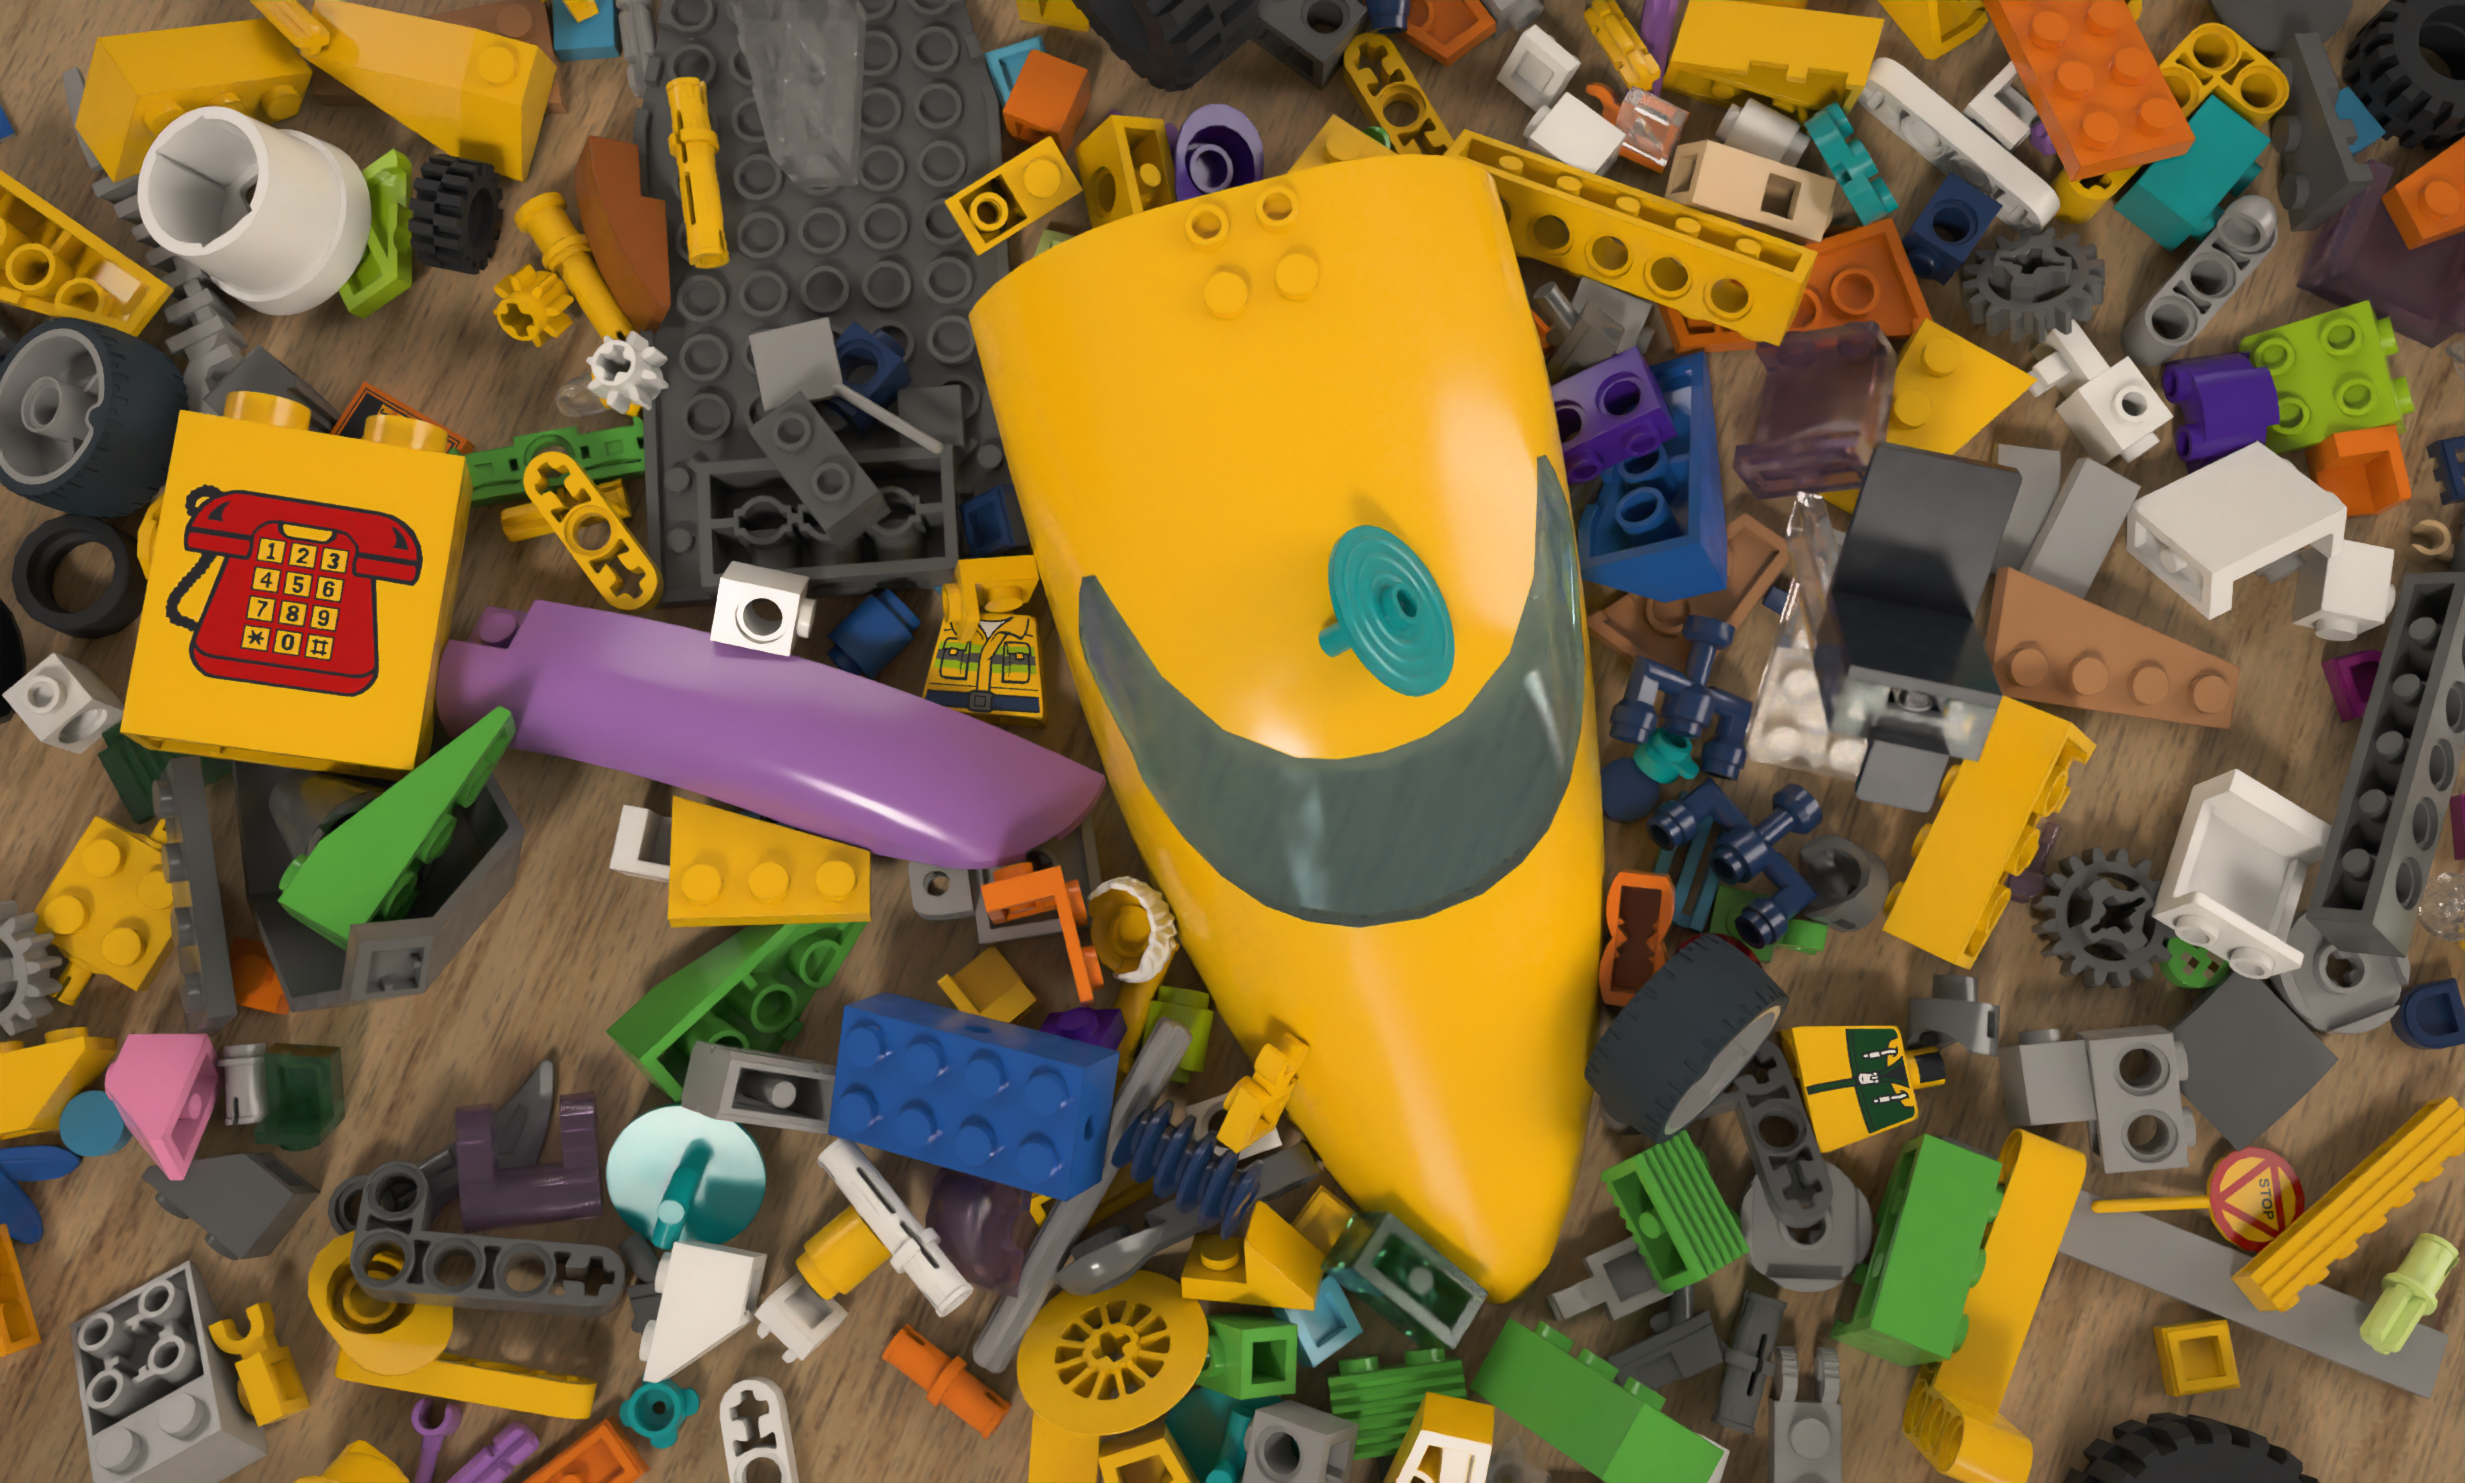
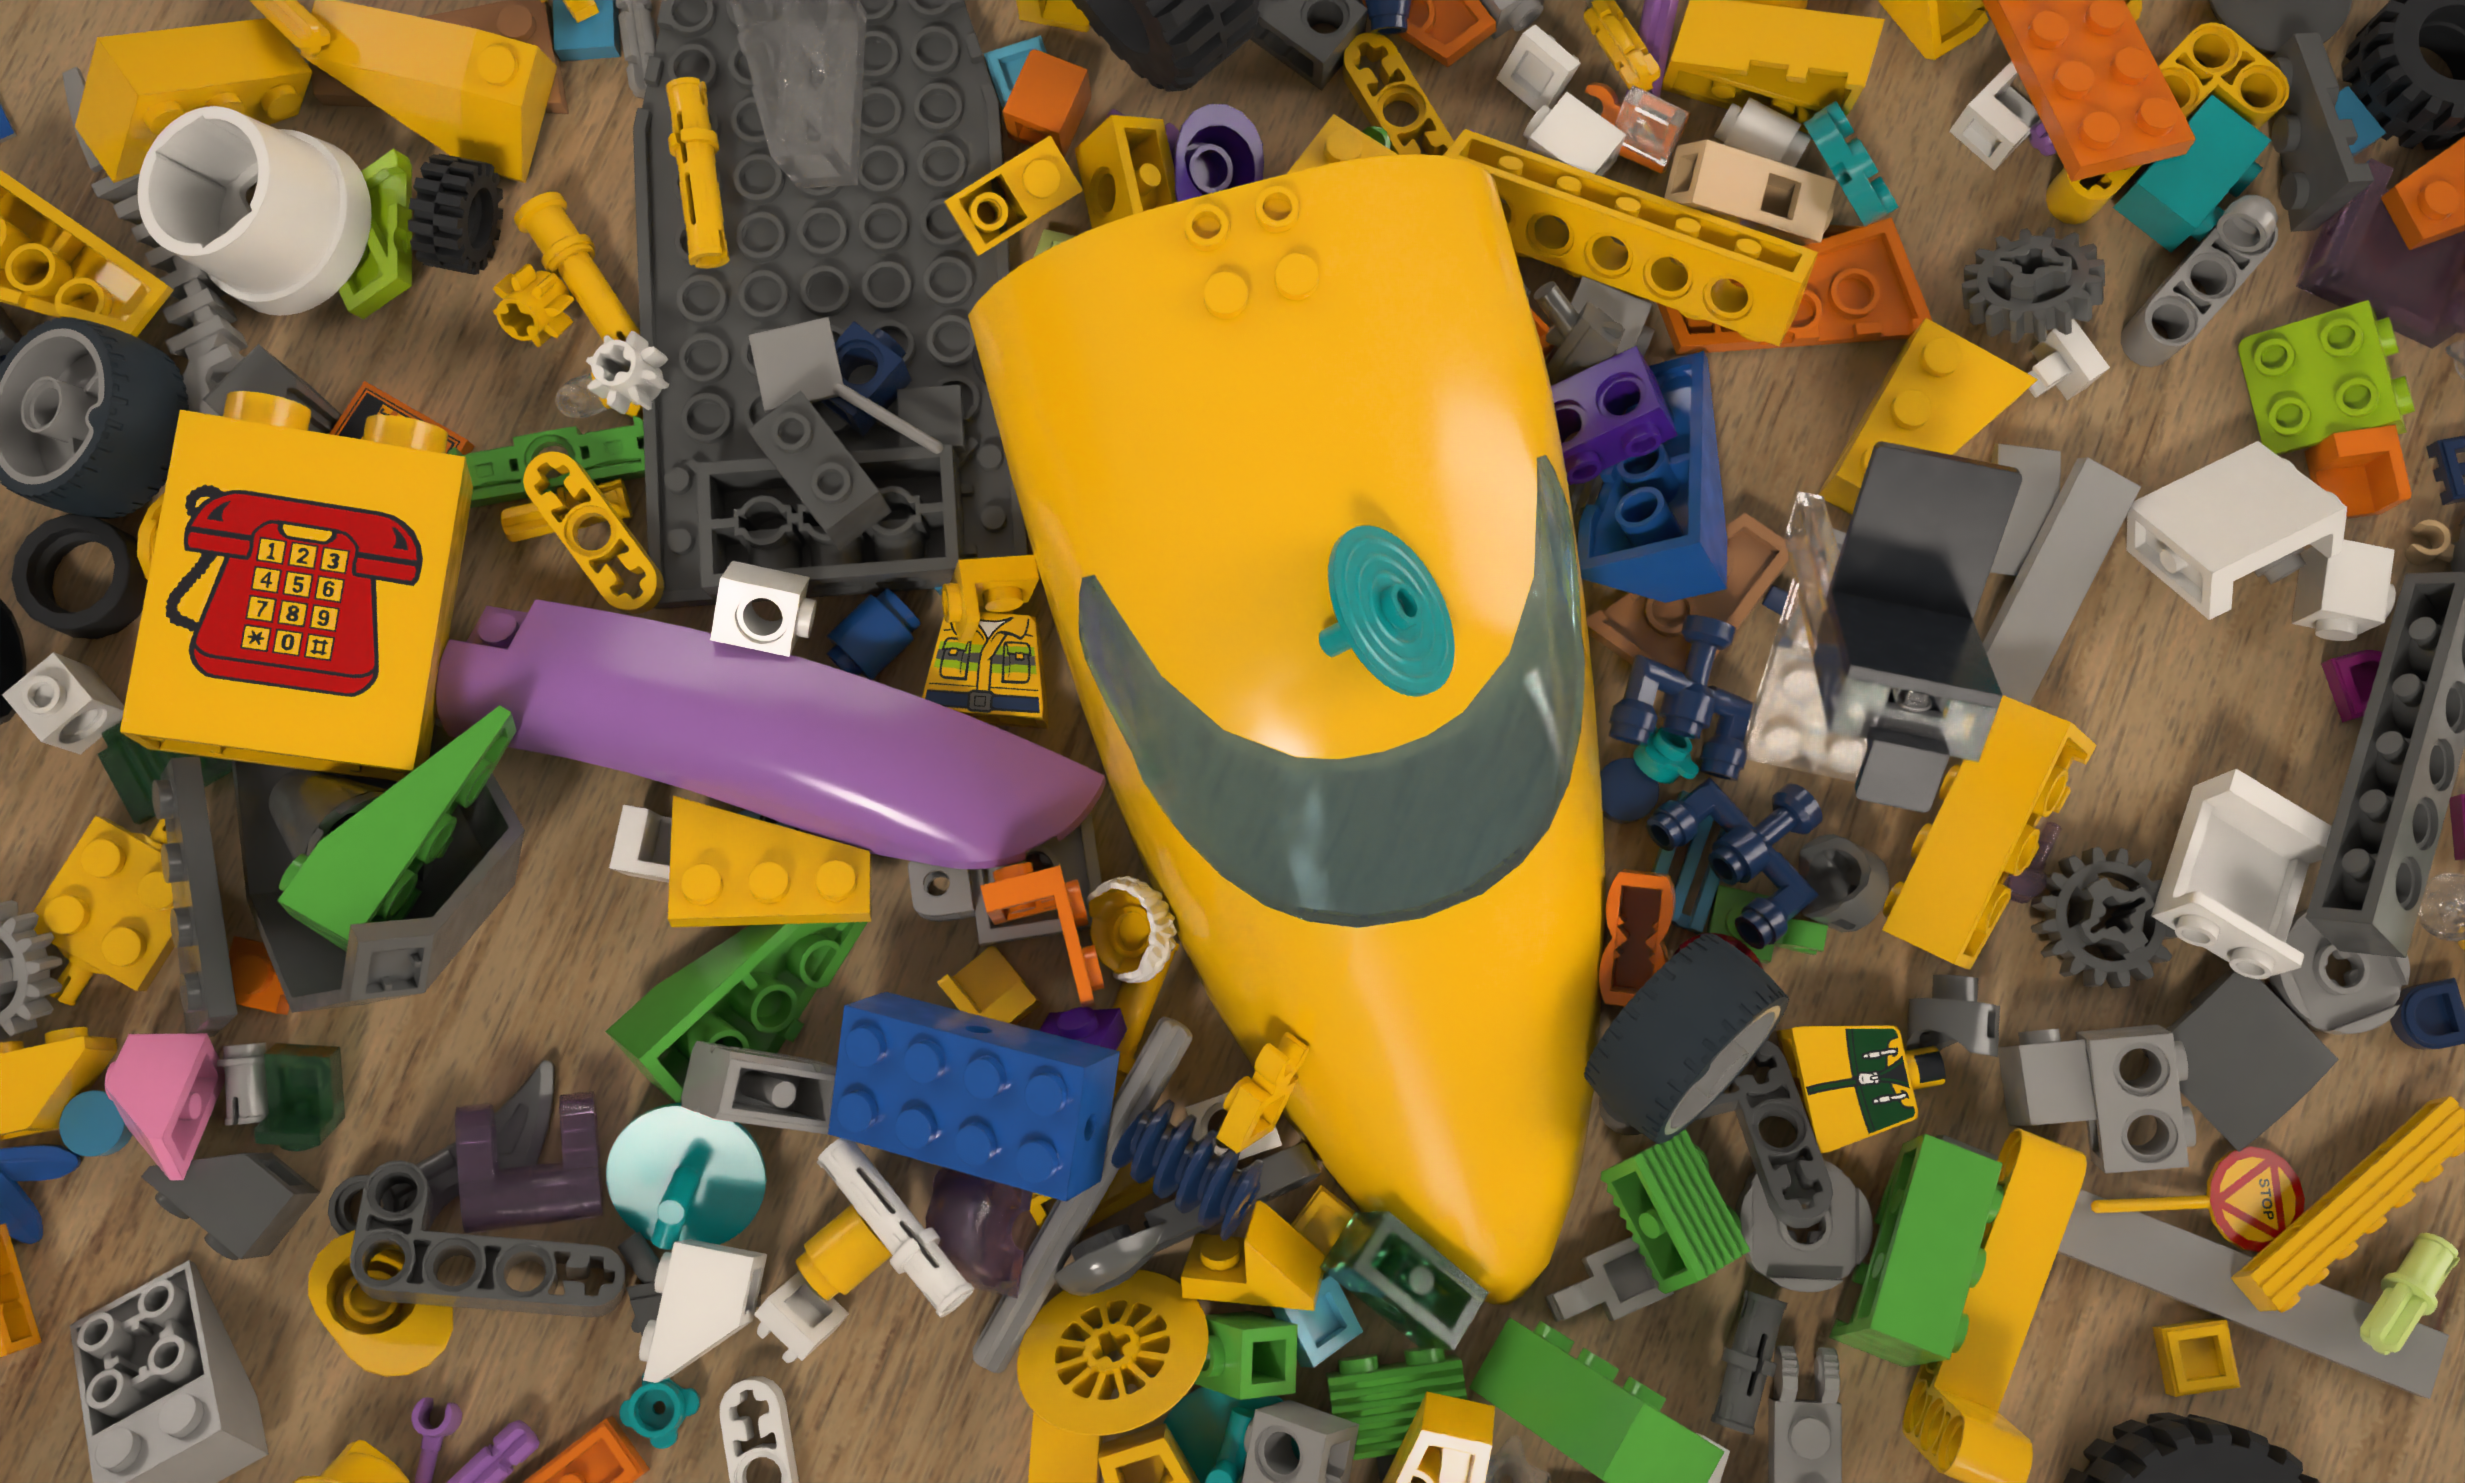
(267, 1374): yellow plate -> none
(487, 1384): yellow beam -> none
(624, 230): dark orange slope -> none
(947, 1381): orange pin -> none
(994, 523): dark blue tile -> none
(1191, 1010): lime brick -> none
(1678, 1348): dark grey piece -> none
(1819, 411): panel -> none
(1957, 145): white beam -> none
(1963, 213): dark blue brick -> none
(2086, 657): medium nougat wing -> none
(2115, 414): white brick -> none
(2192, 965): bright green tile -> none
(2222, 403): dark purple cylinder -> none

